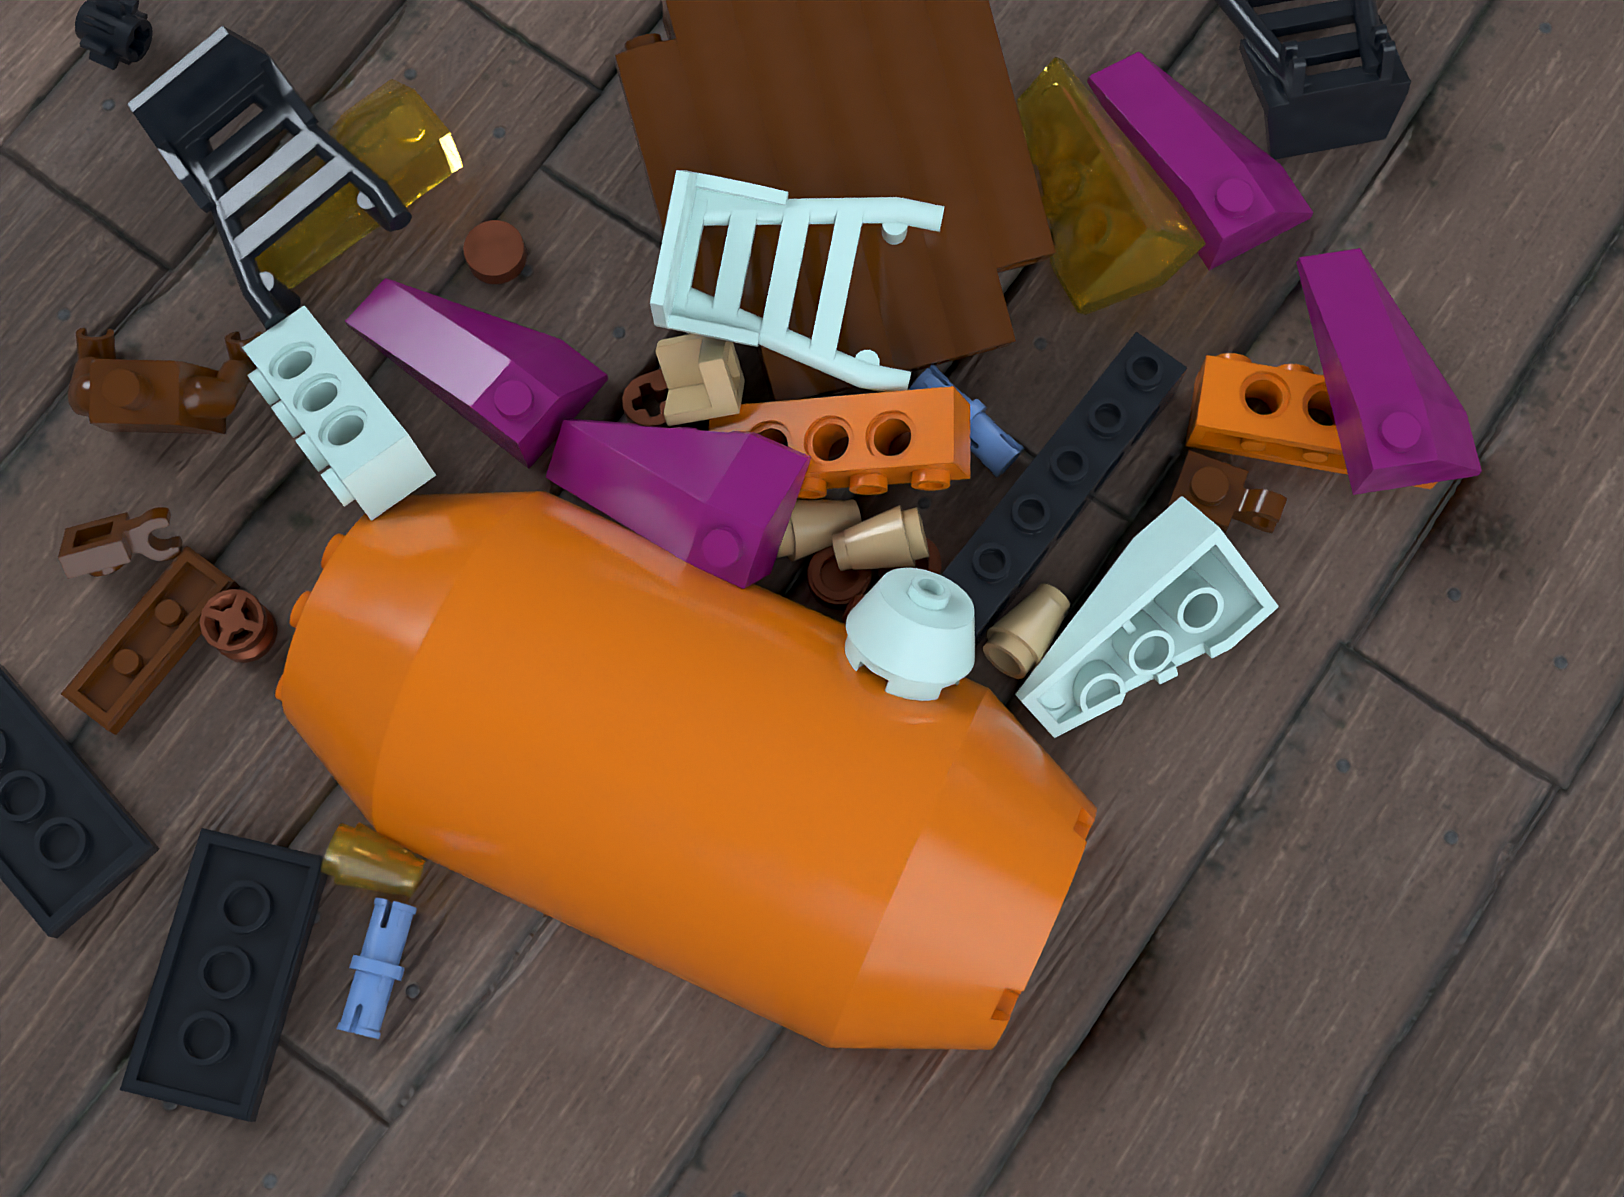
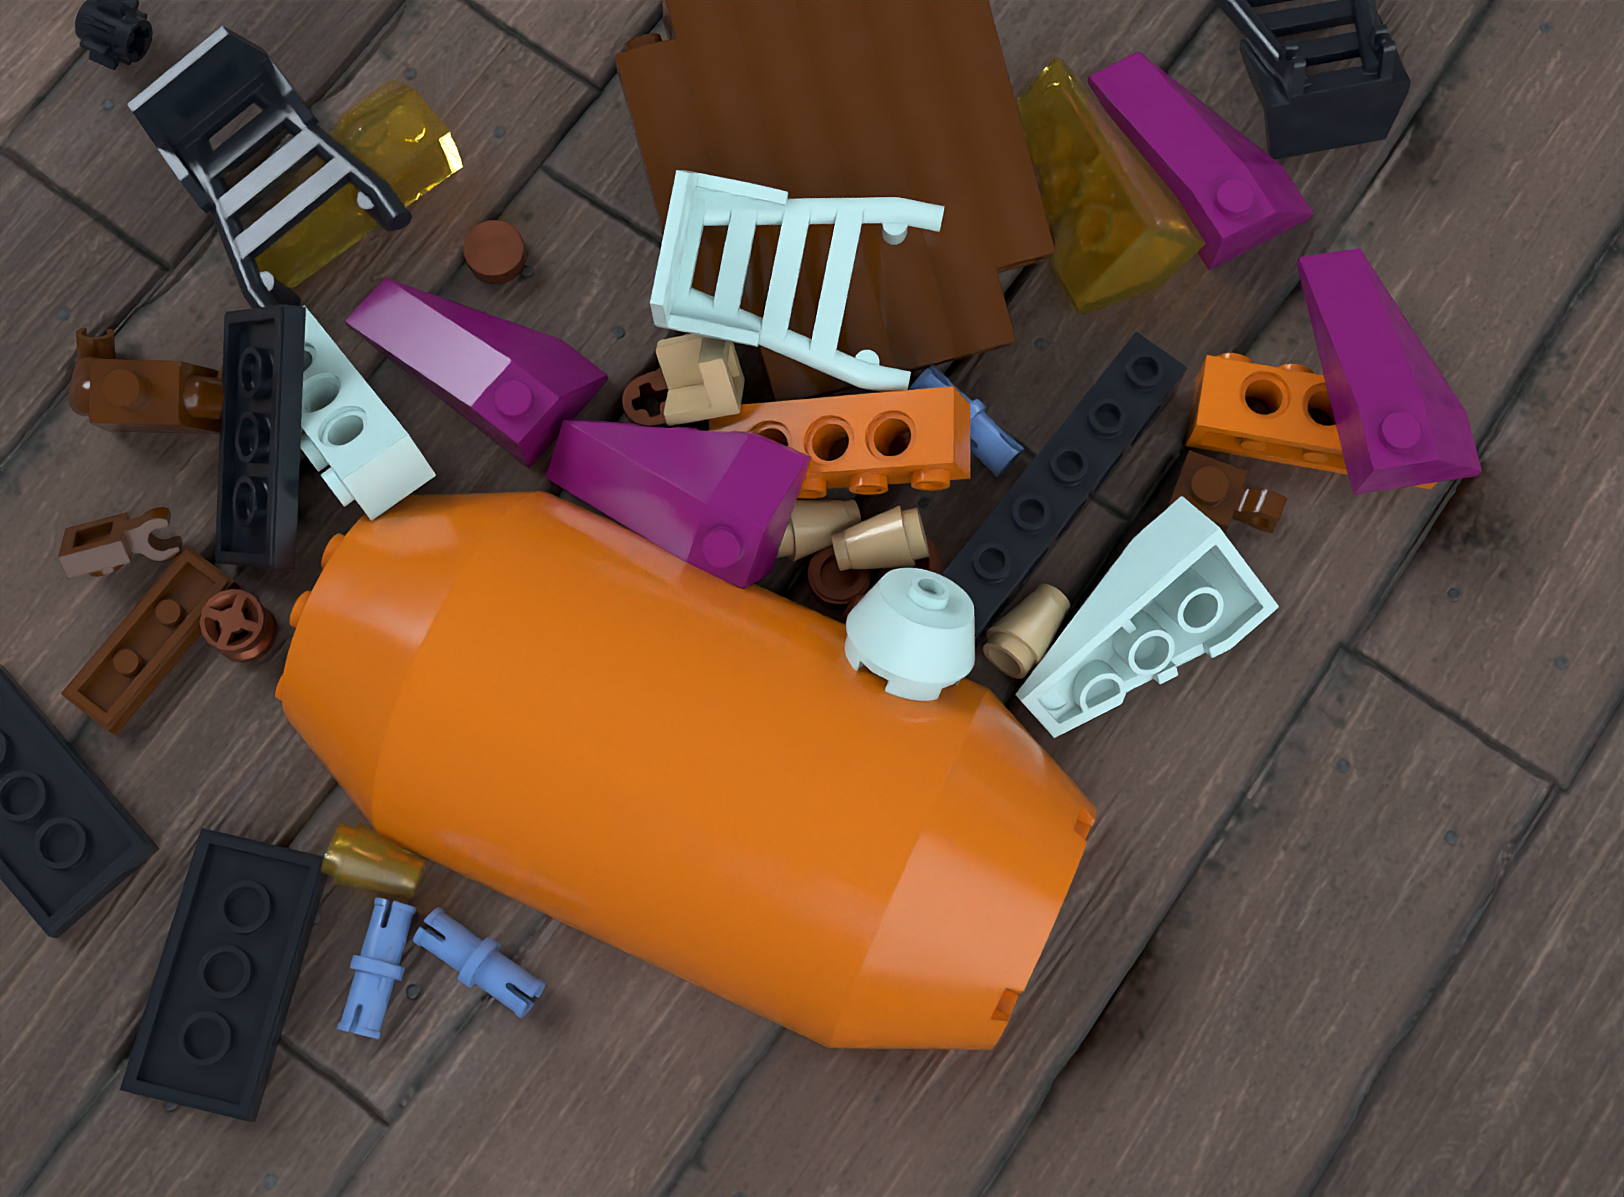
(260, 436): none -> black tile
(479, 962): none -> medium blue pin

